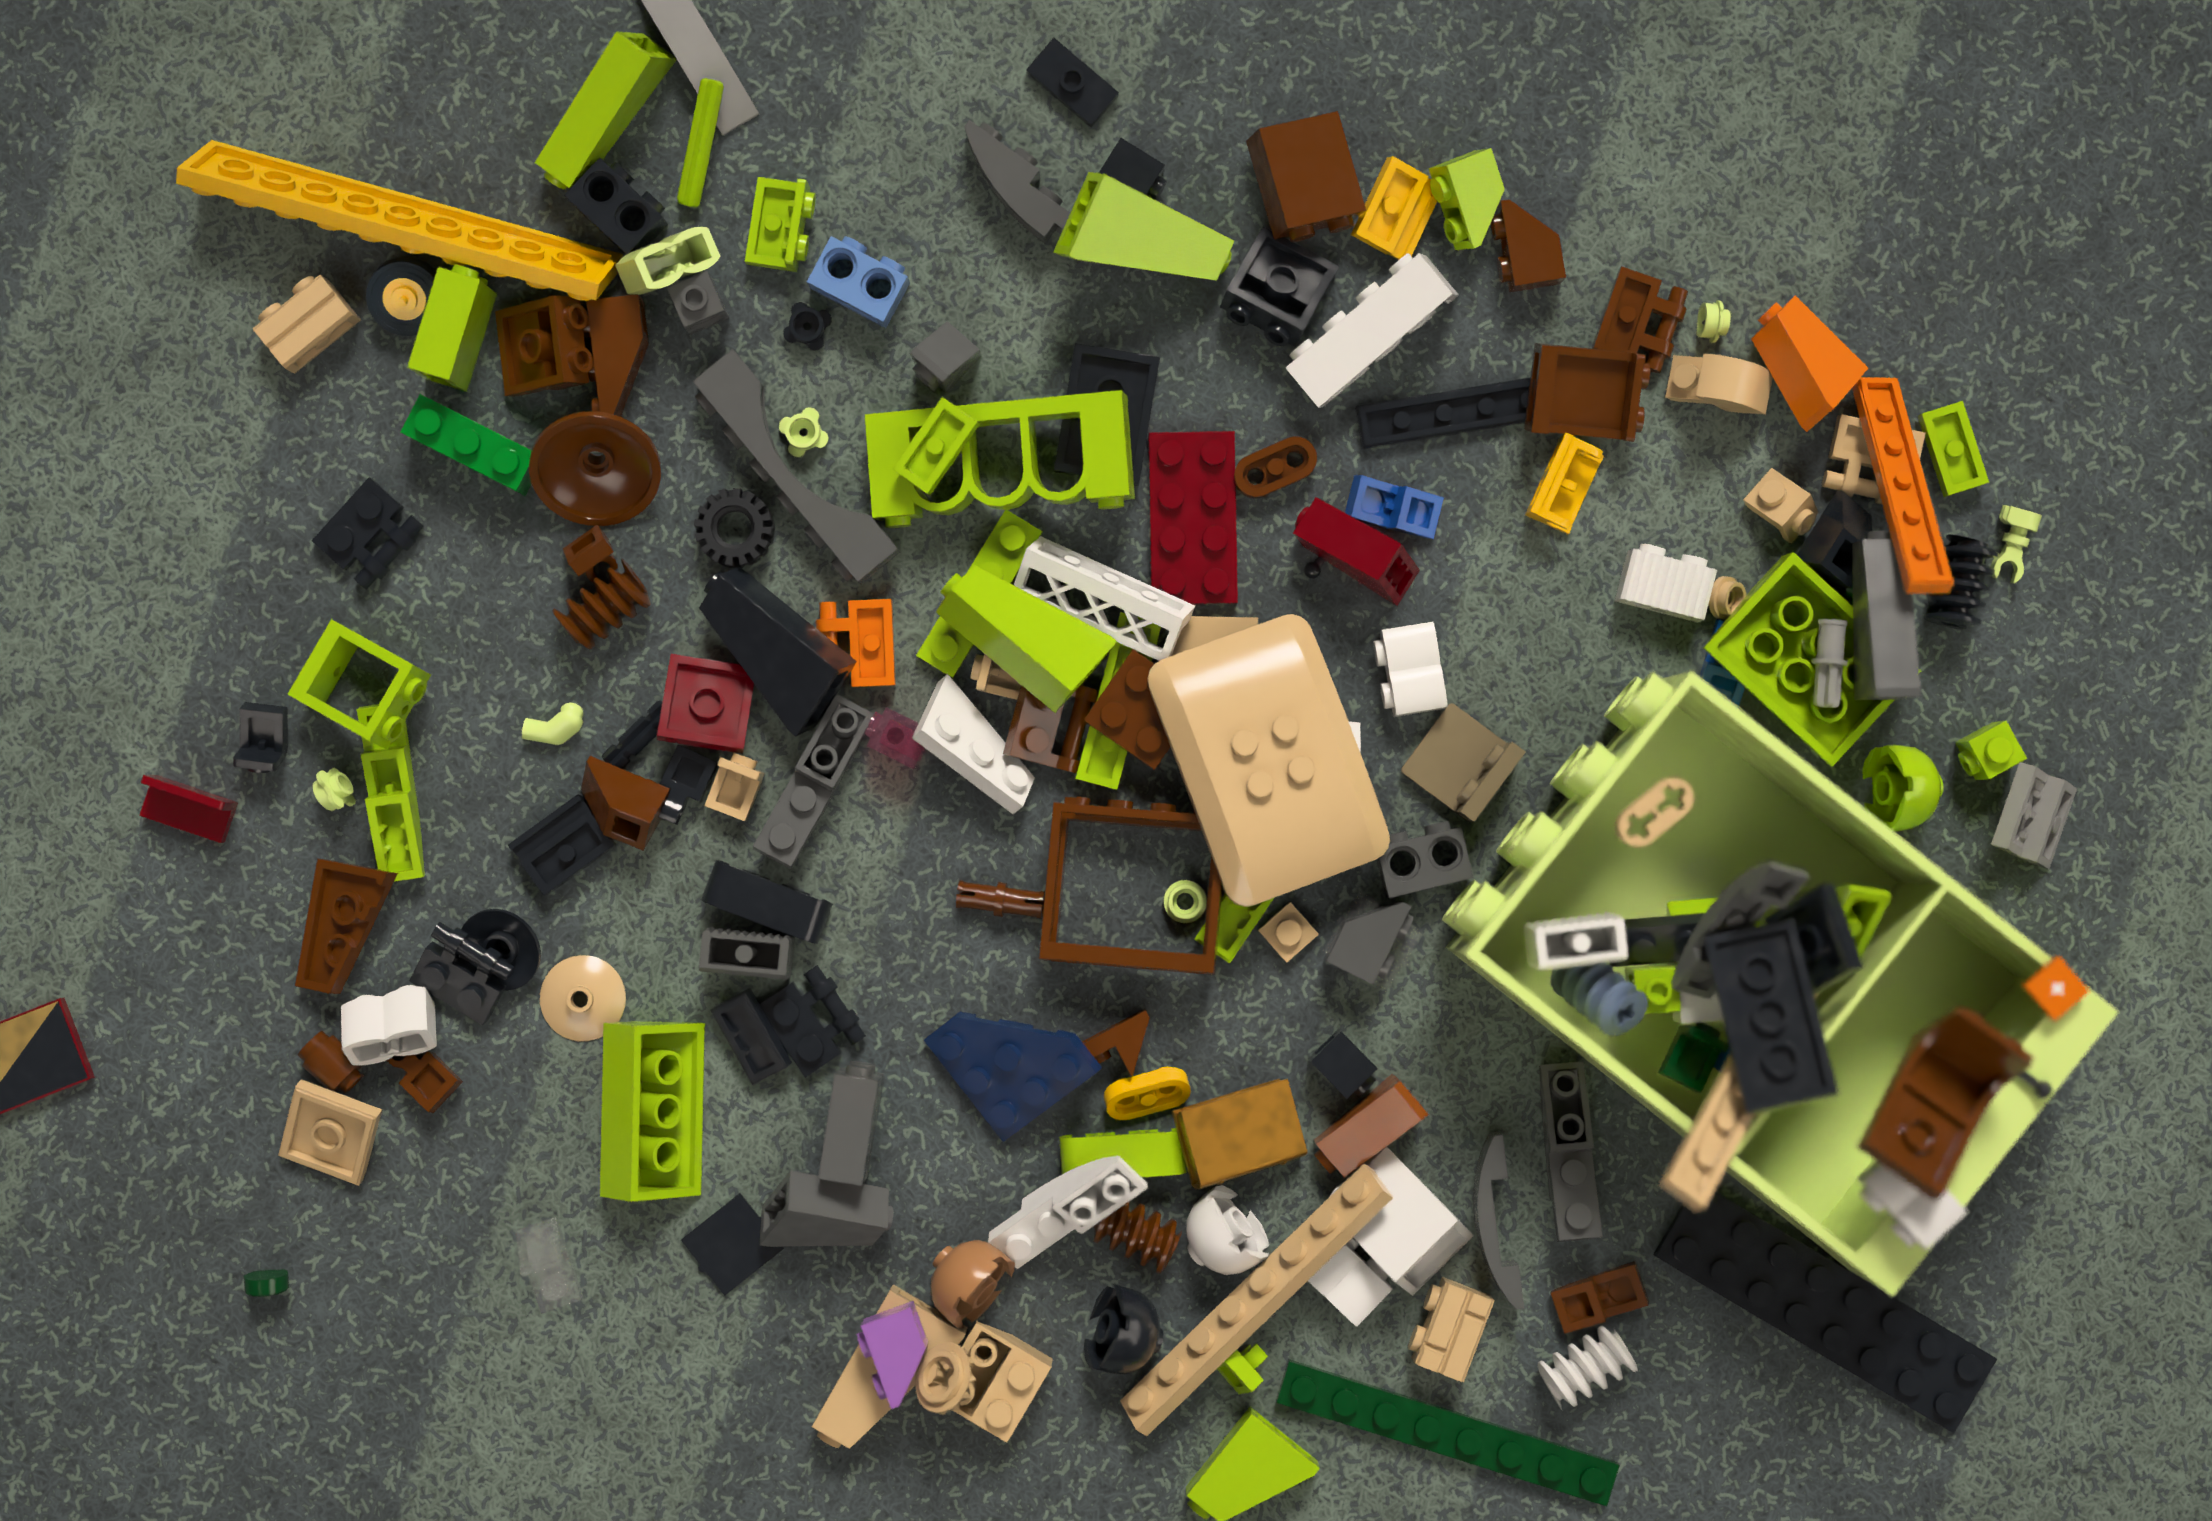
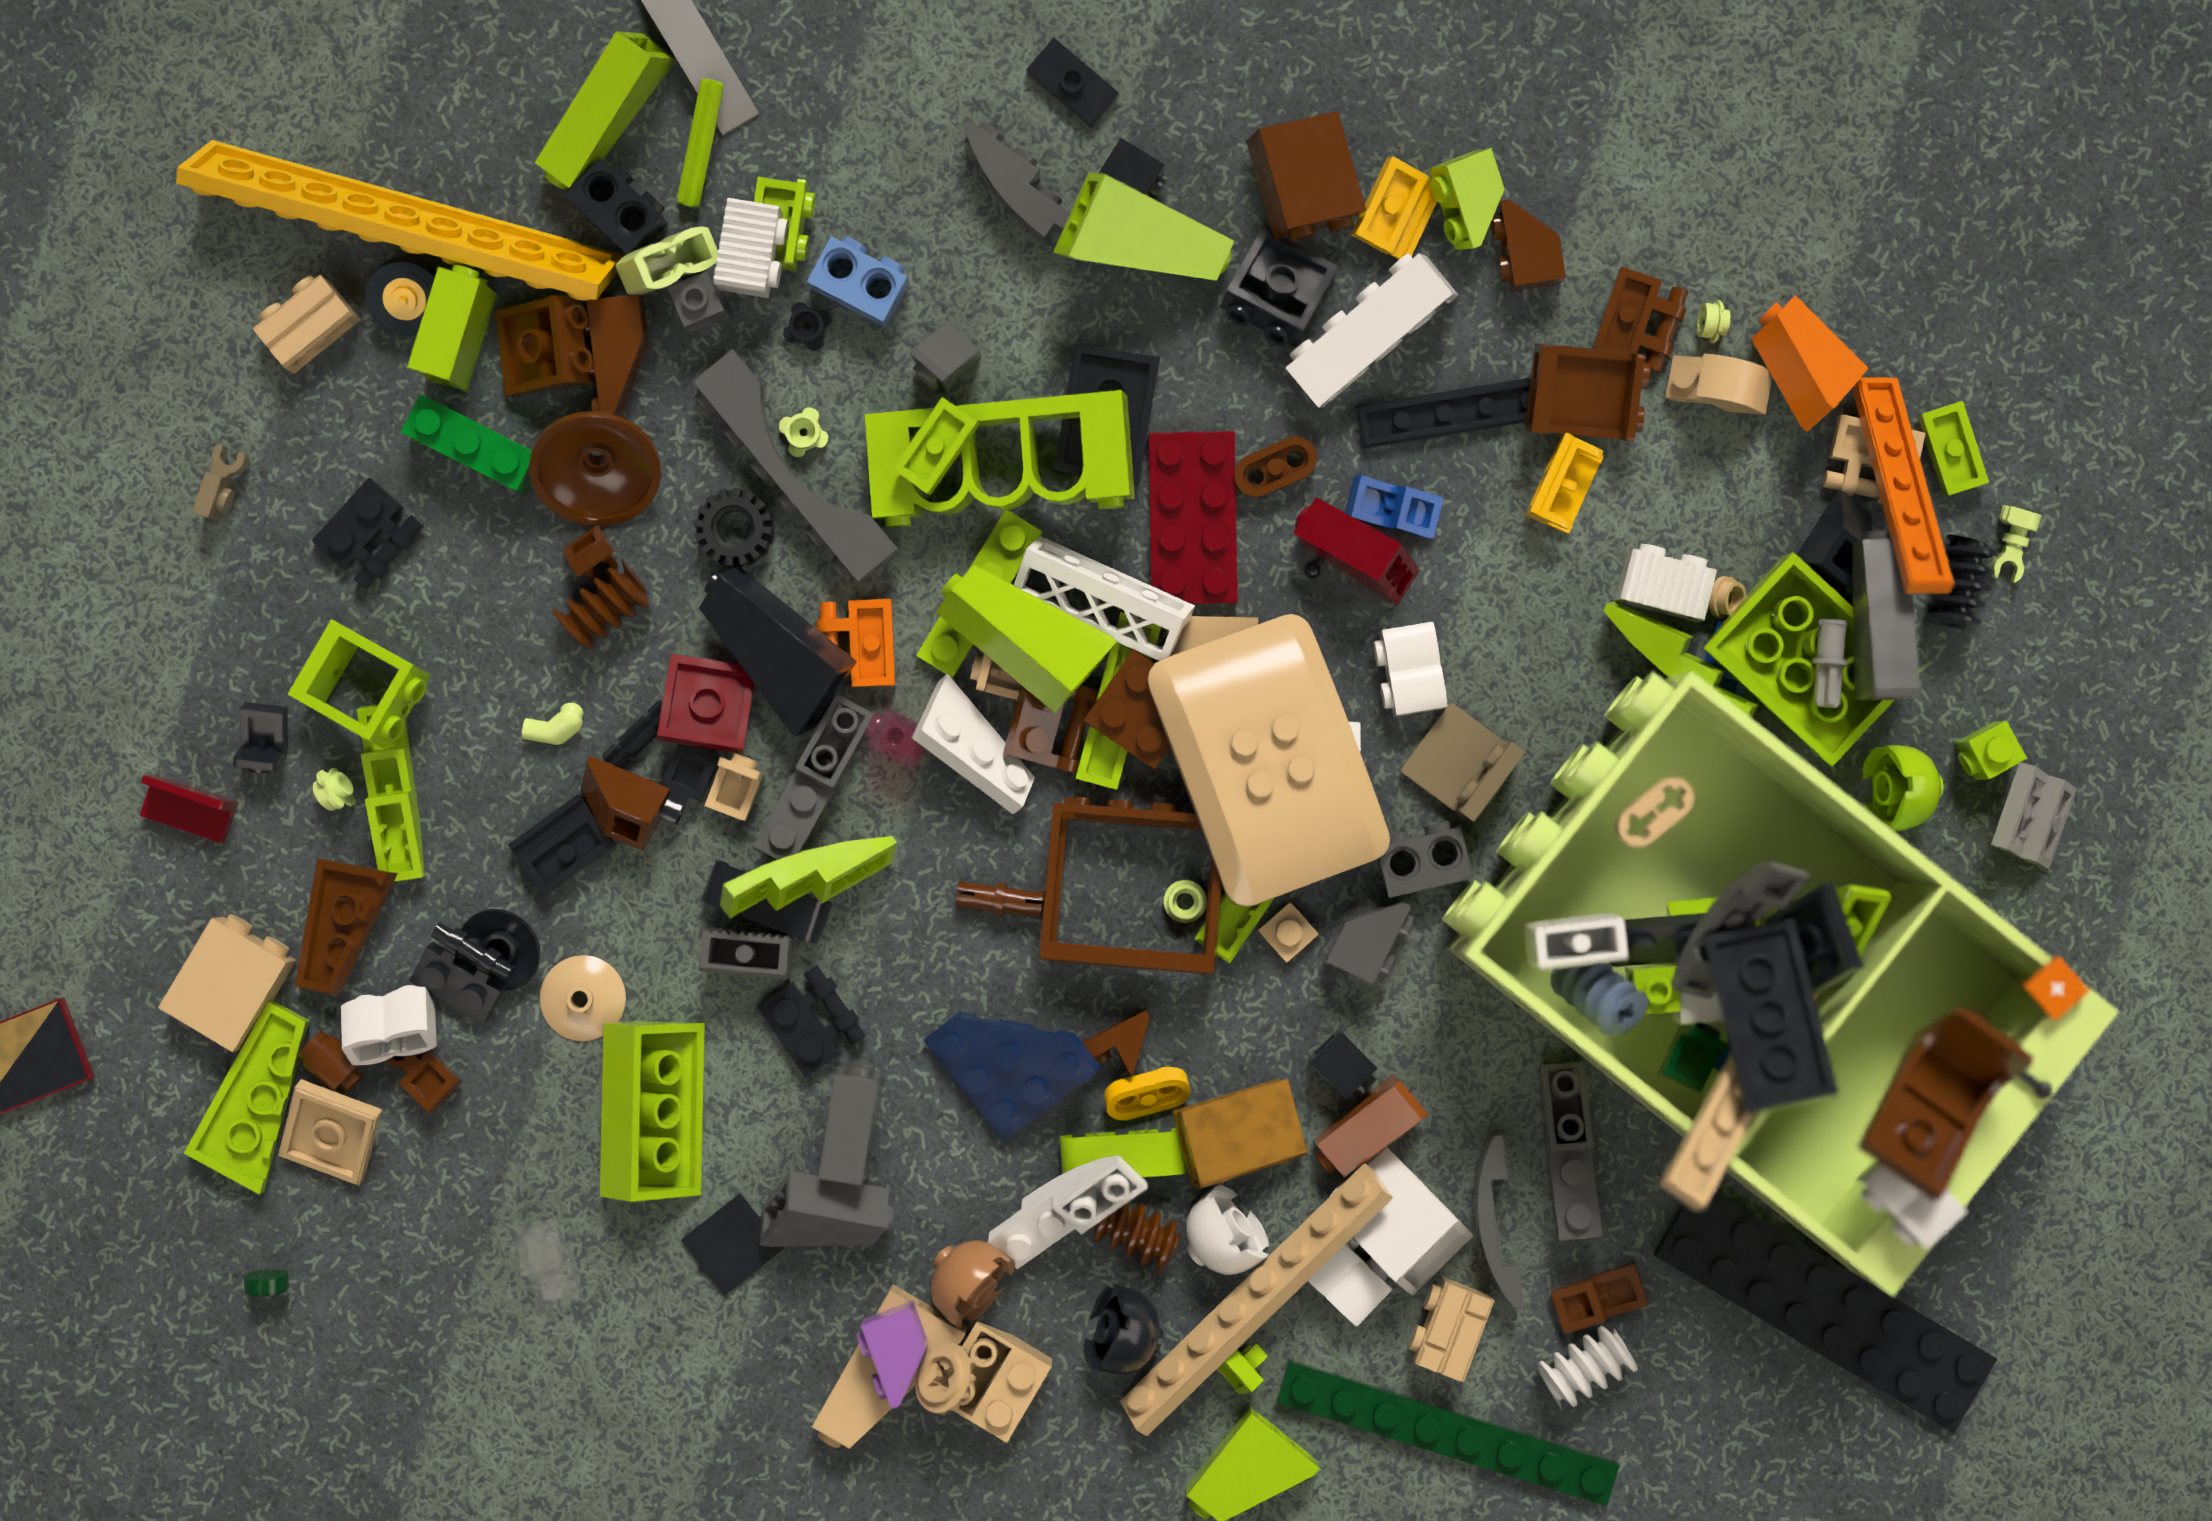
(215, 492): none -> dark tan plate
(227, 981): none -> tan brick
(250, 1106): none -> lime wing
(750, 248): none -> white brick
(751, 1036): black plate -> none
(820, 870): none -> lime slope
(1668, 650): none -> lime slope
(1783, 505): tan bracket -> none

